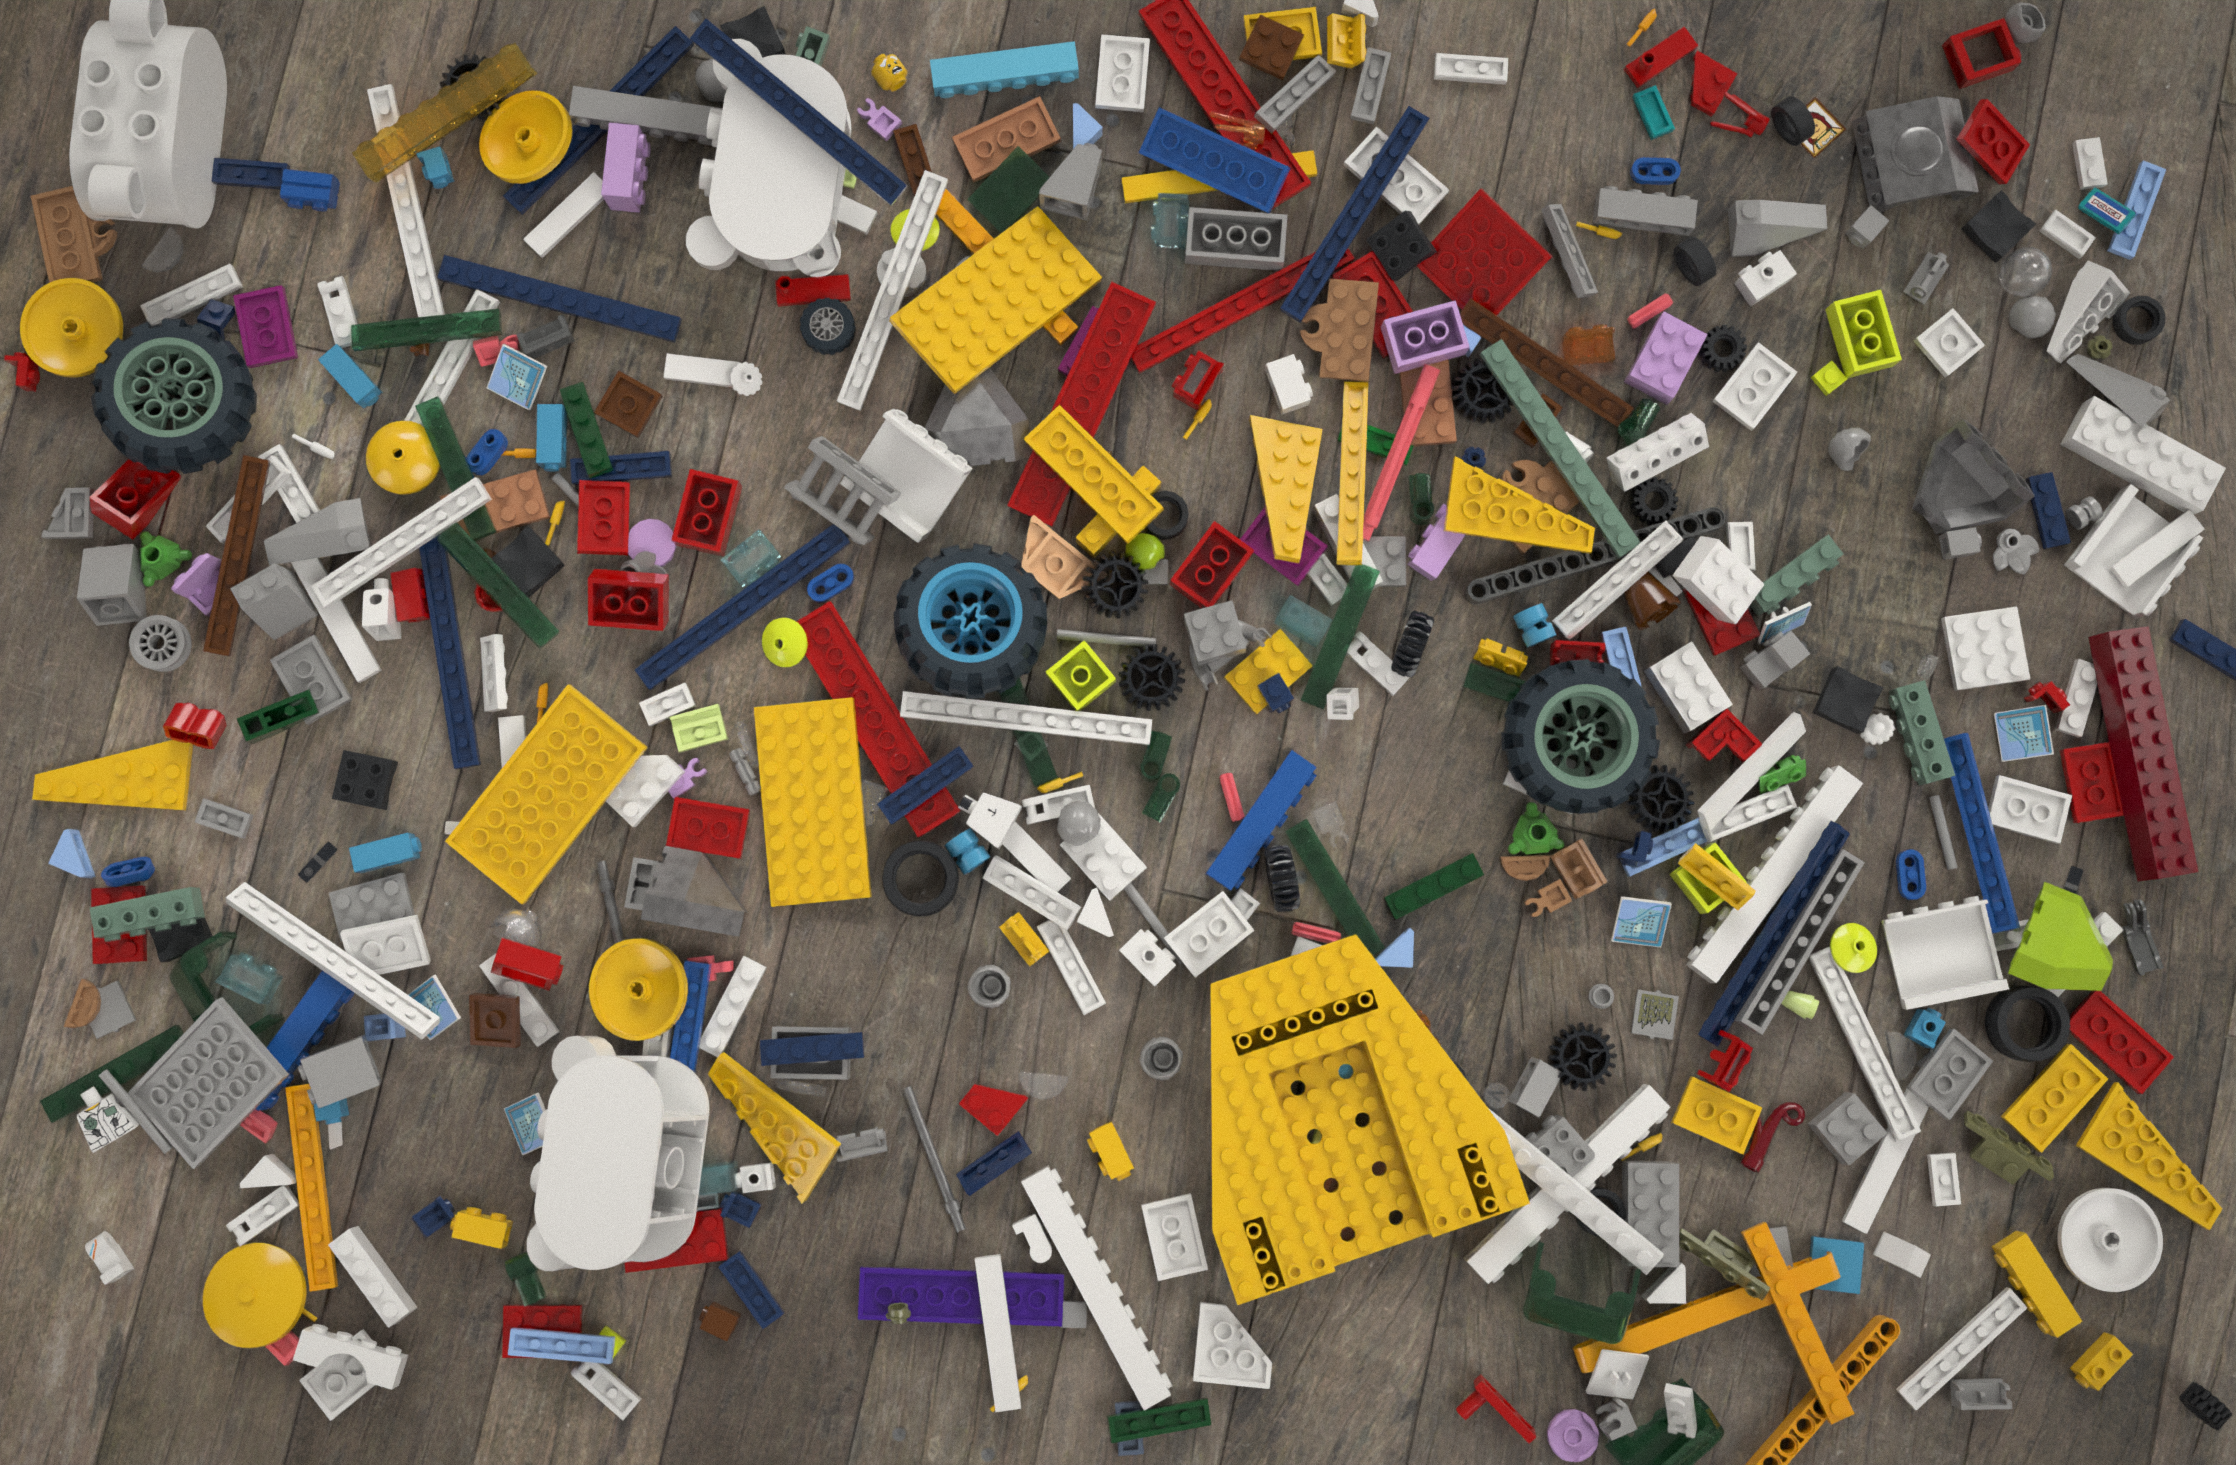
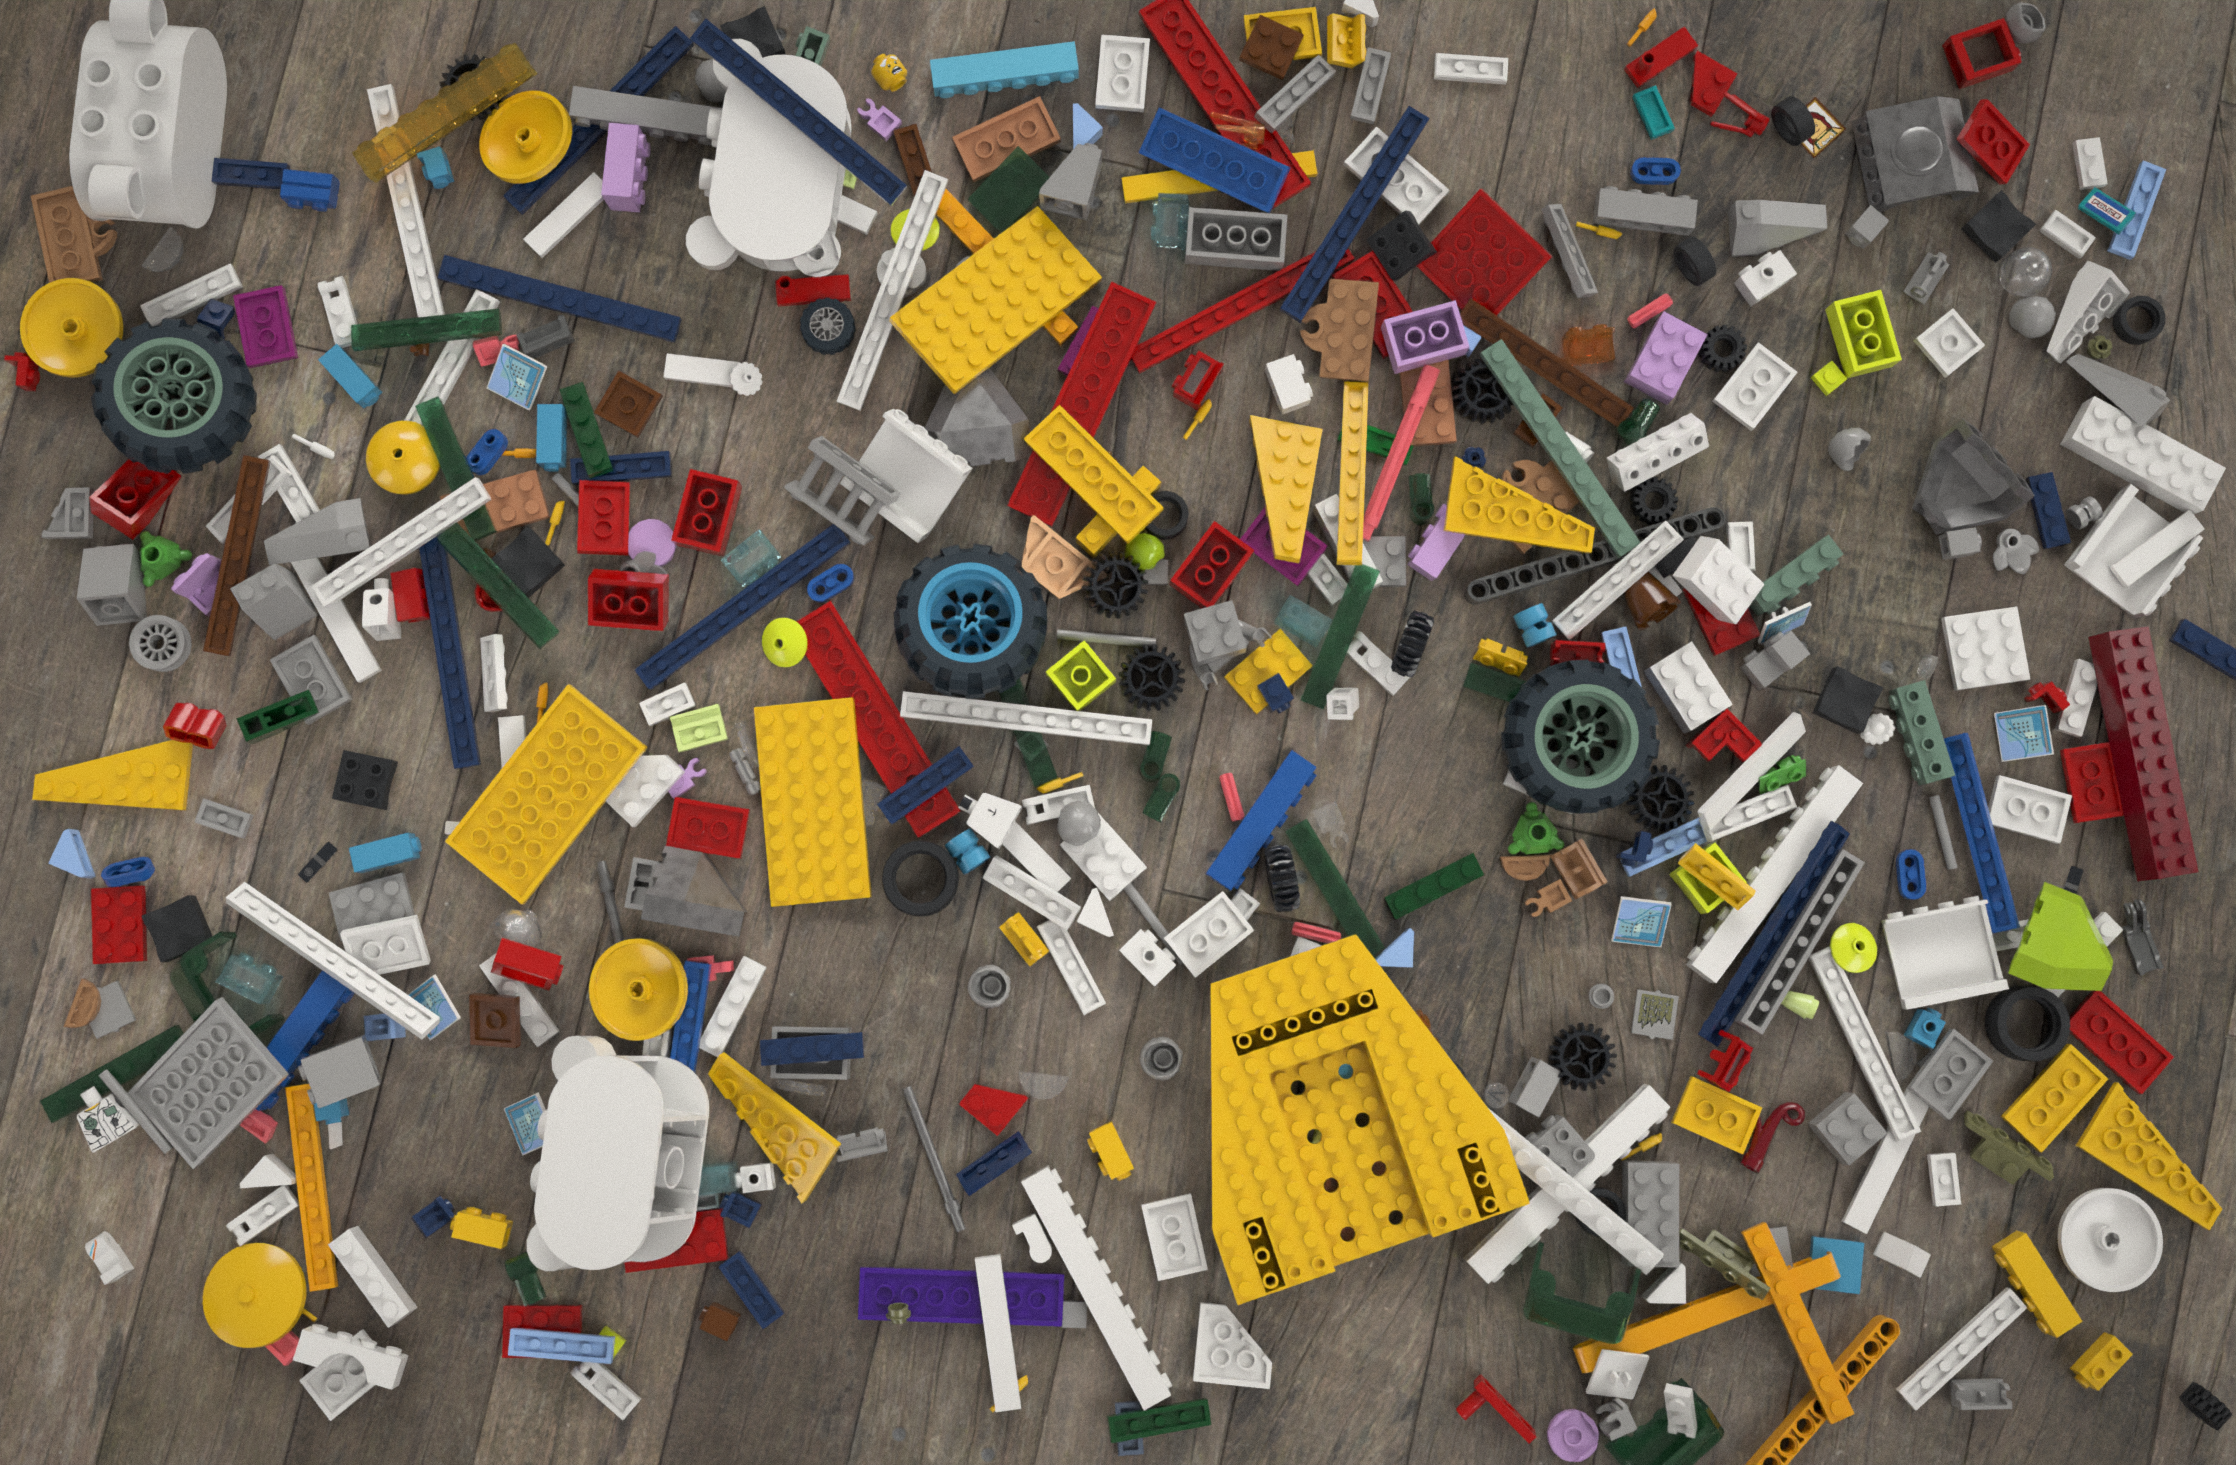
(147, 912): sand green brick -> none

